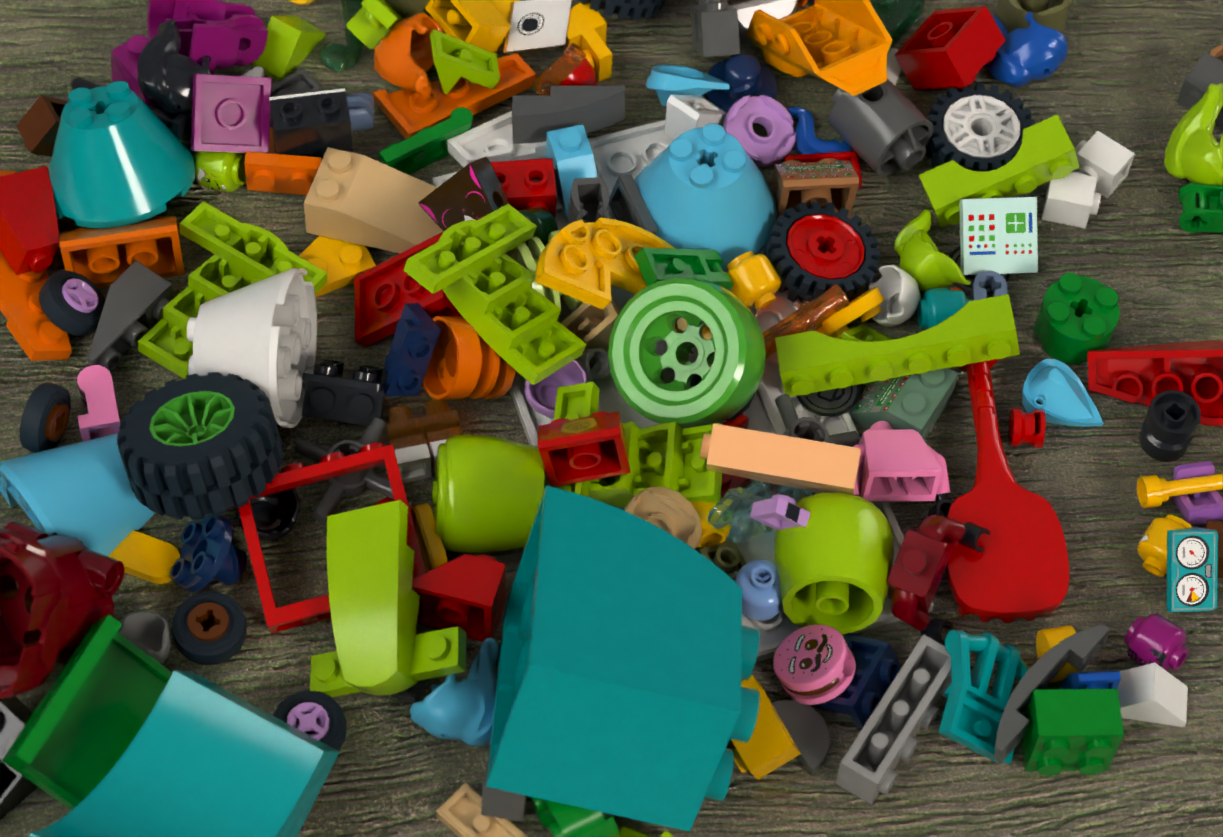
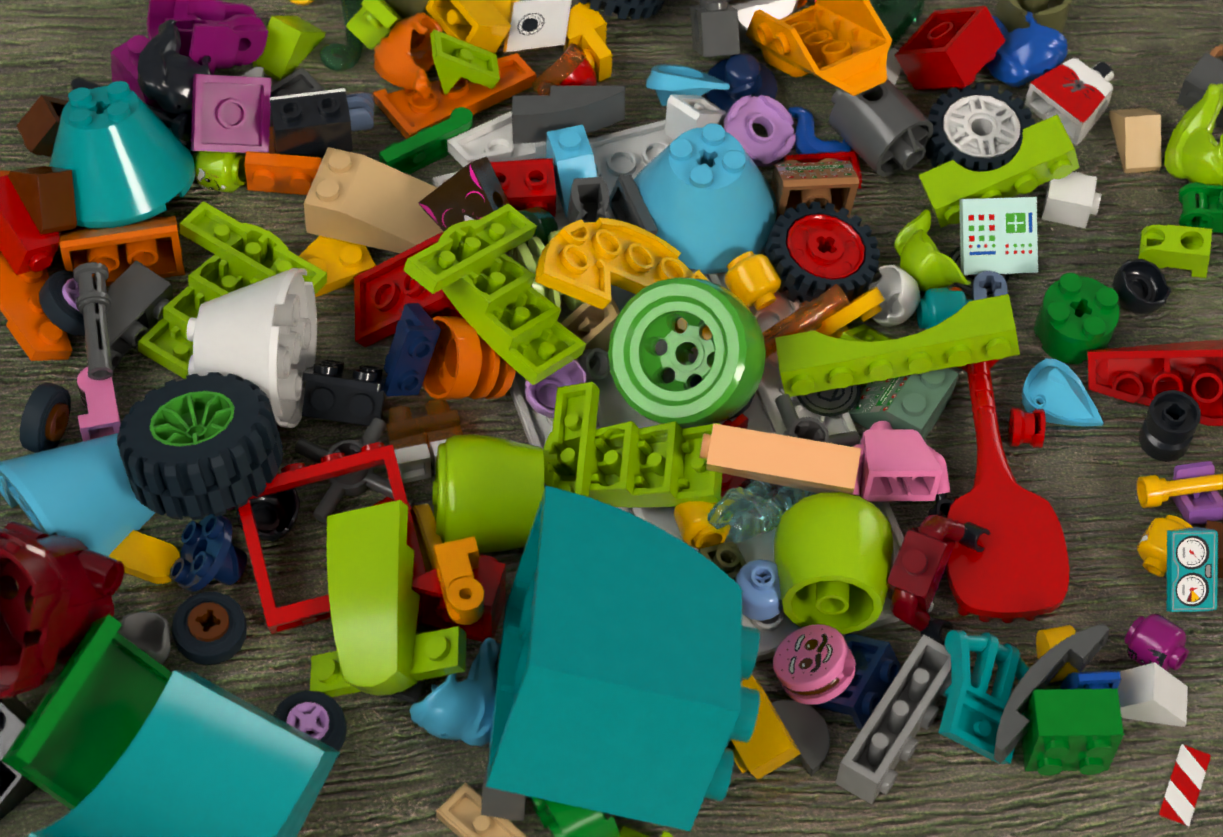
(47, 197): none -> reddish brown slope
(94, 305): none -> dark grey pin
(460, 590): none -> light orange leg
(583, 448): red slope -> none
(669, 512): tan tile -> none
(671, 263): green plate -> none
(779, 513): lavender plate -> none
(1074, 94): none -> torso
(1104, 160): white brick -> none
(1137, 138): none -> tan slope
(1141, 286): none -> black hair
(1177, 247): none -> lime leg
(1184, 785): none -> sticker

